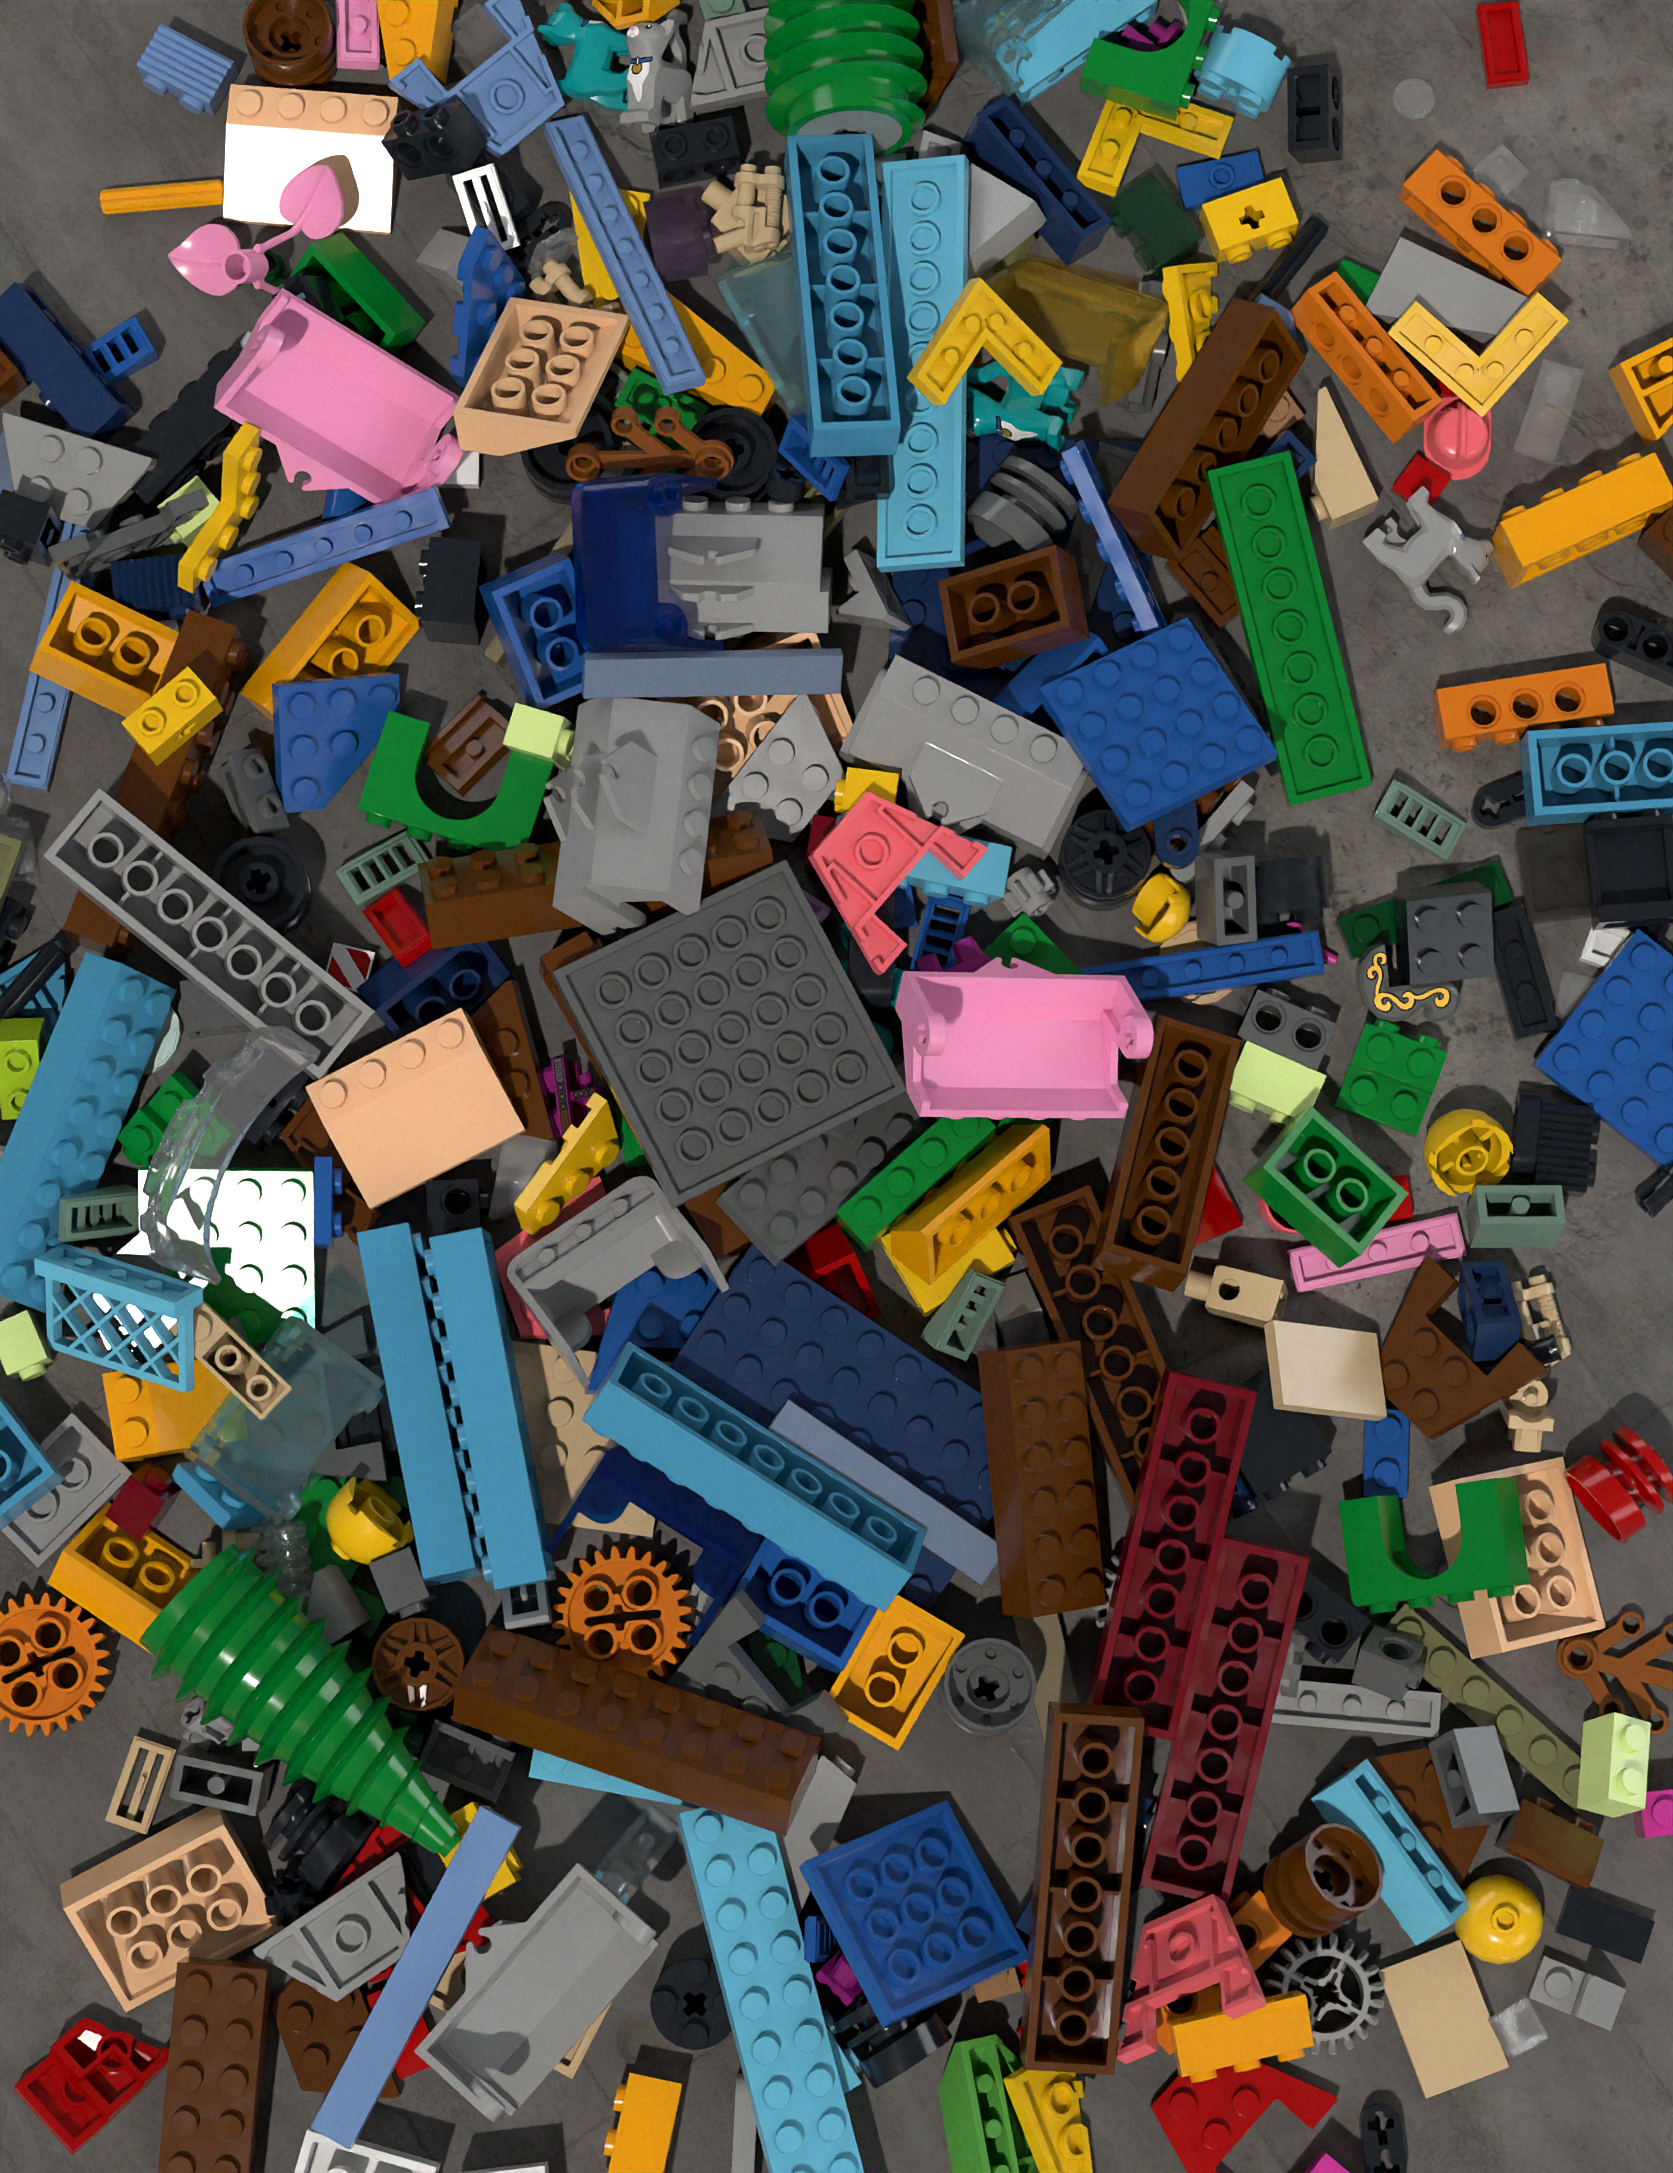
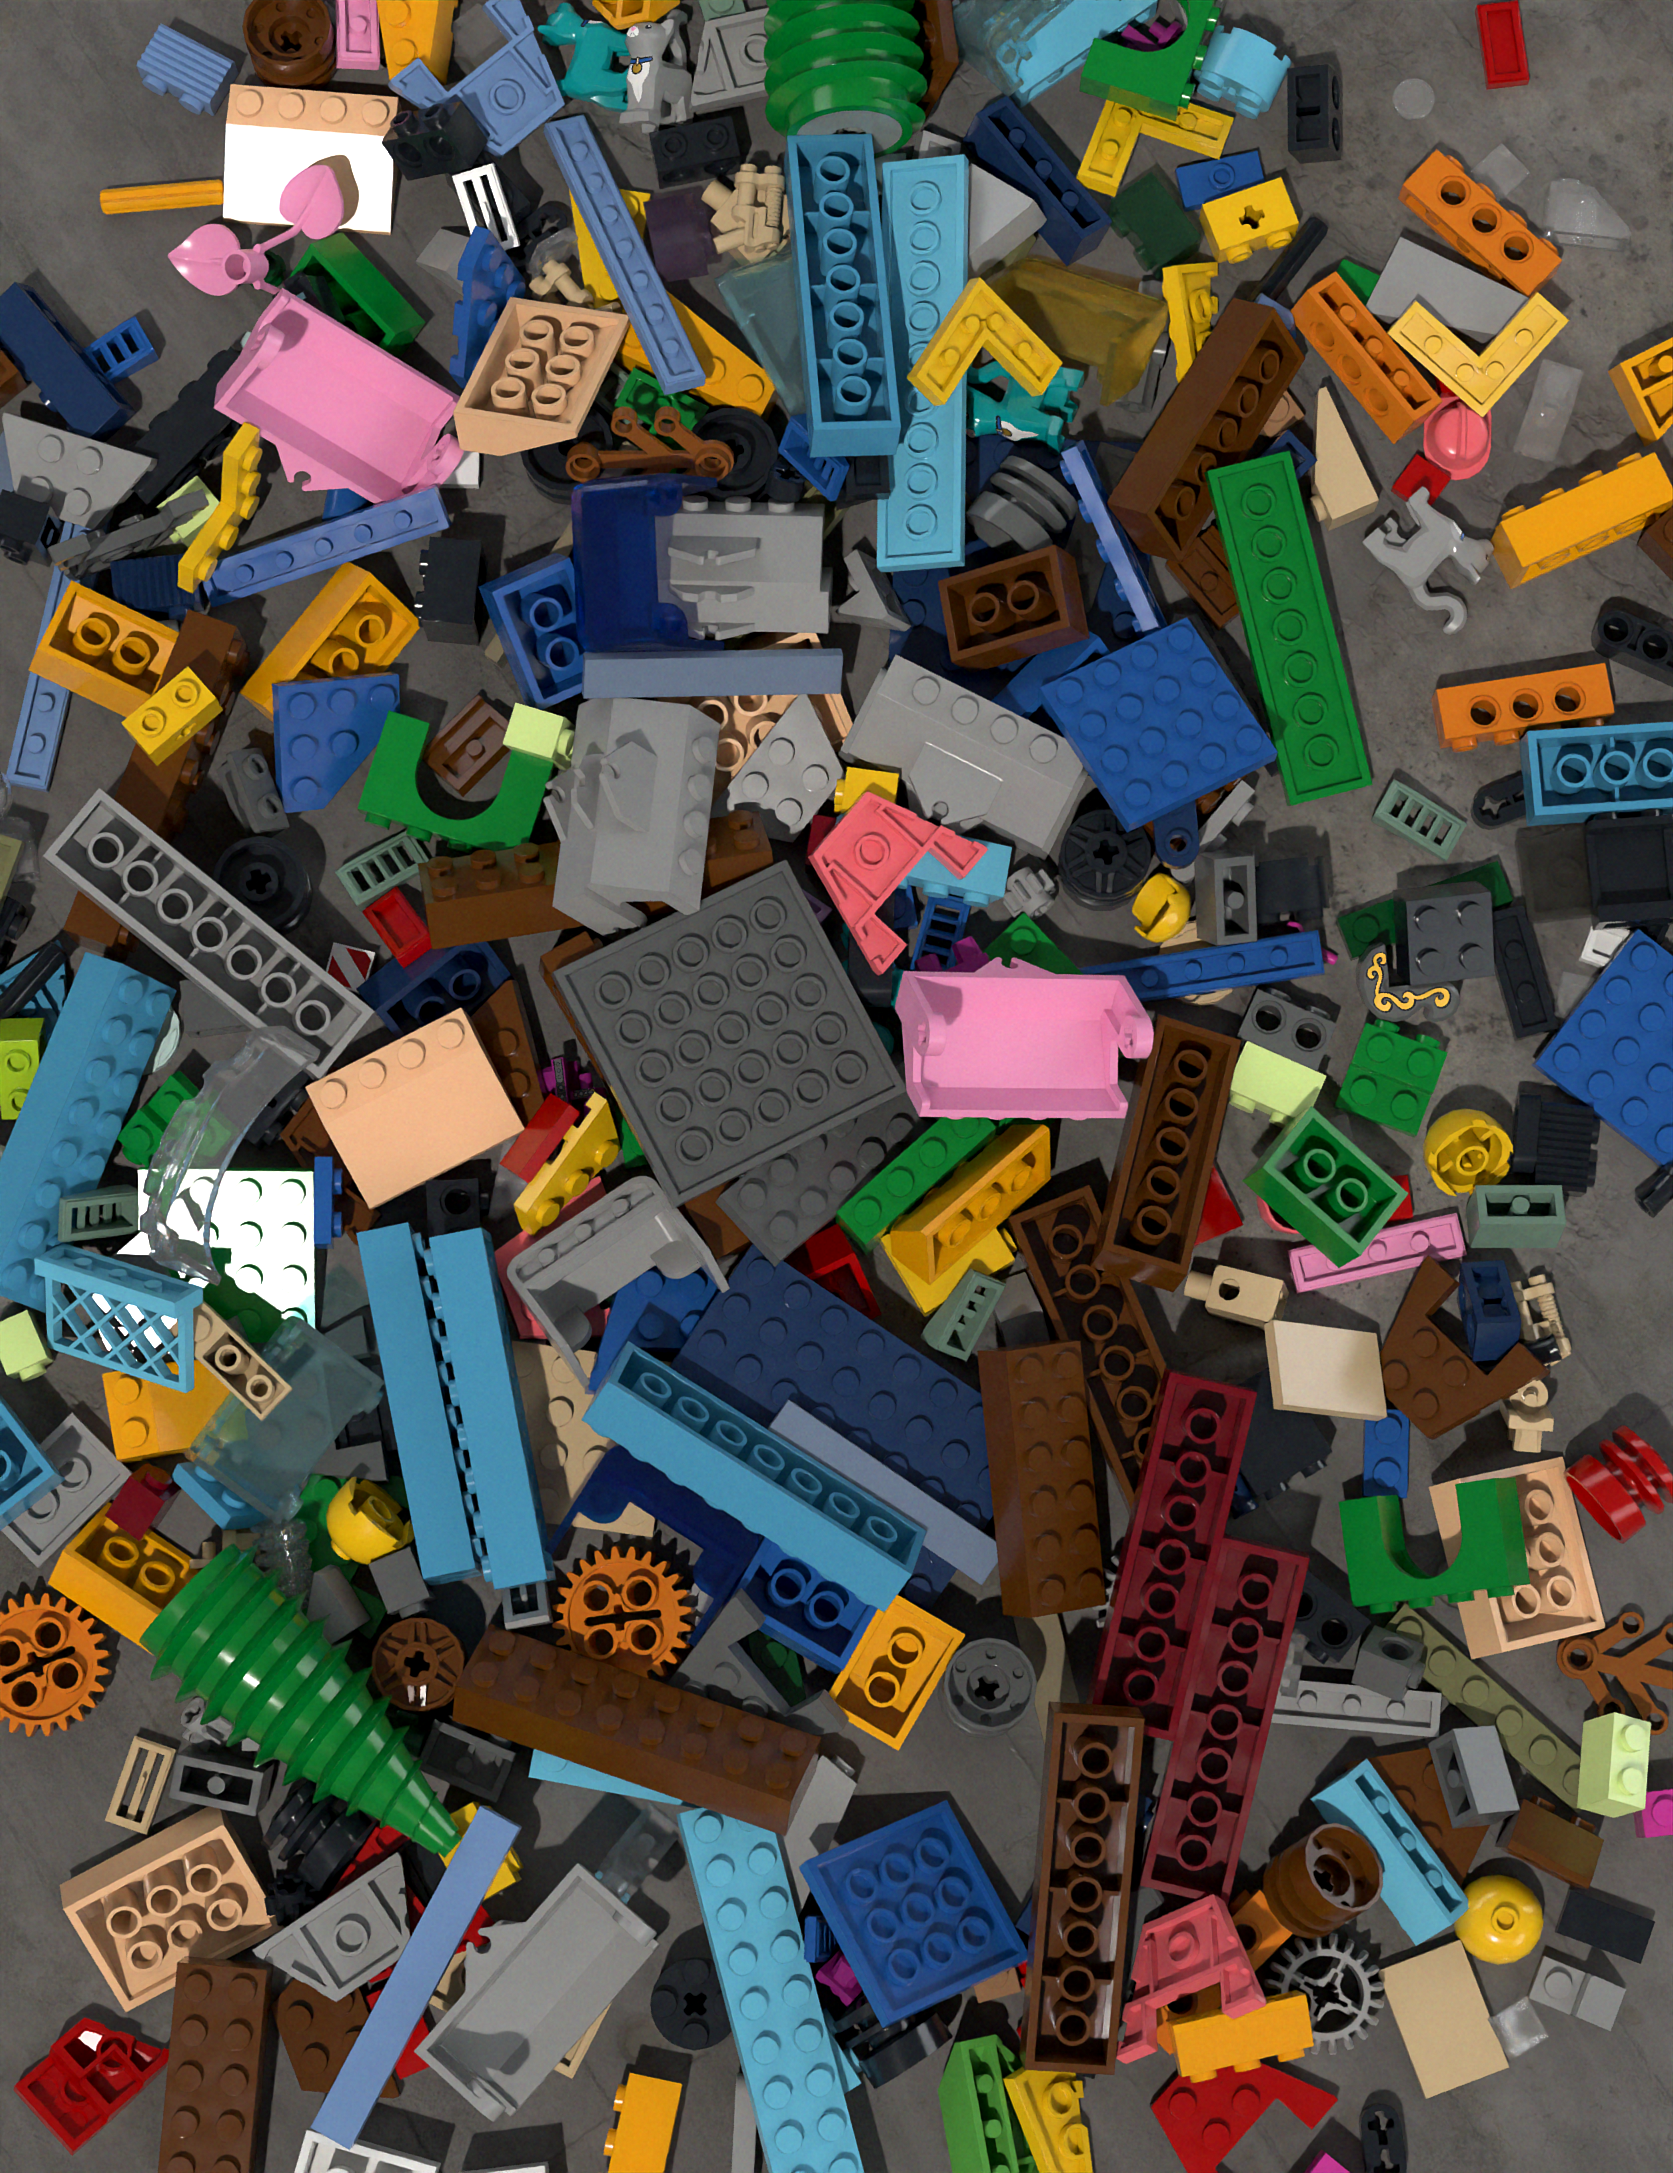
(540, 1138): none -> red tile

